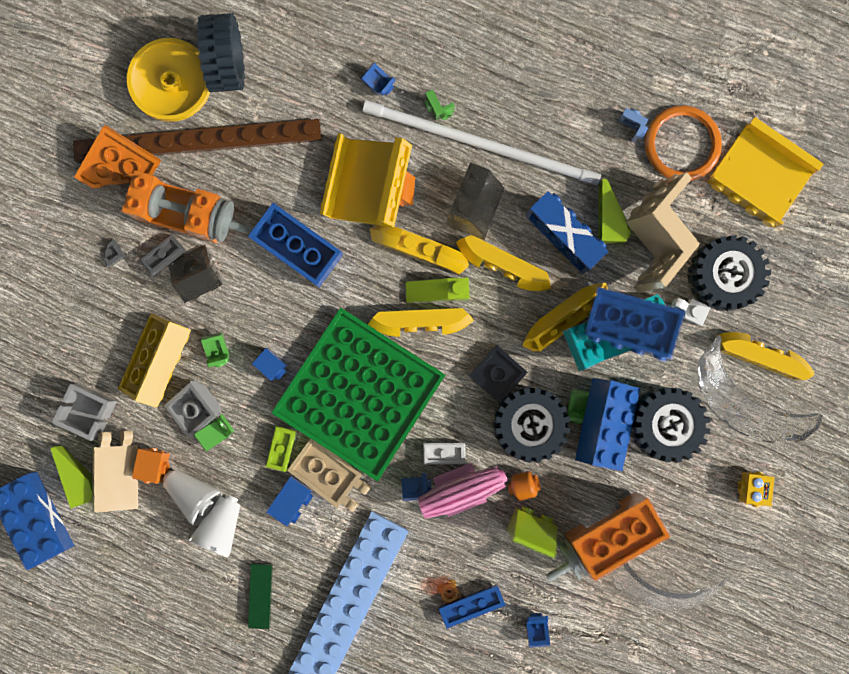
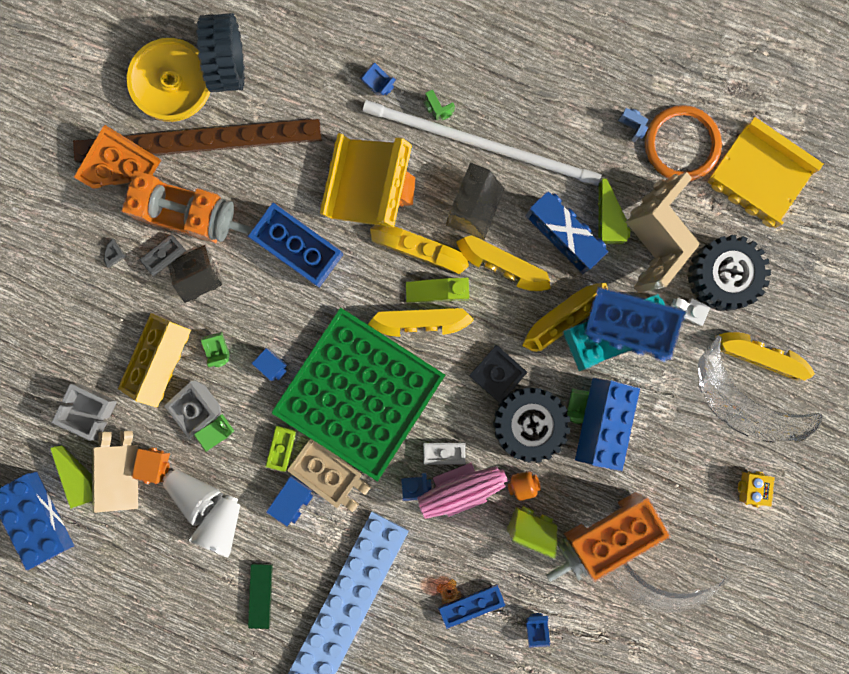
(683, 443): black wheel -> none

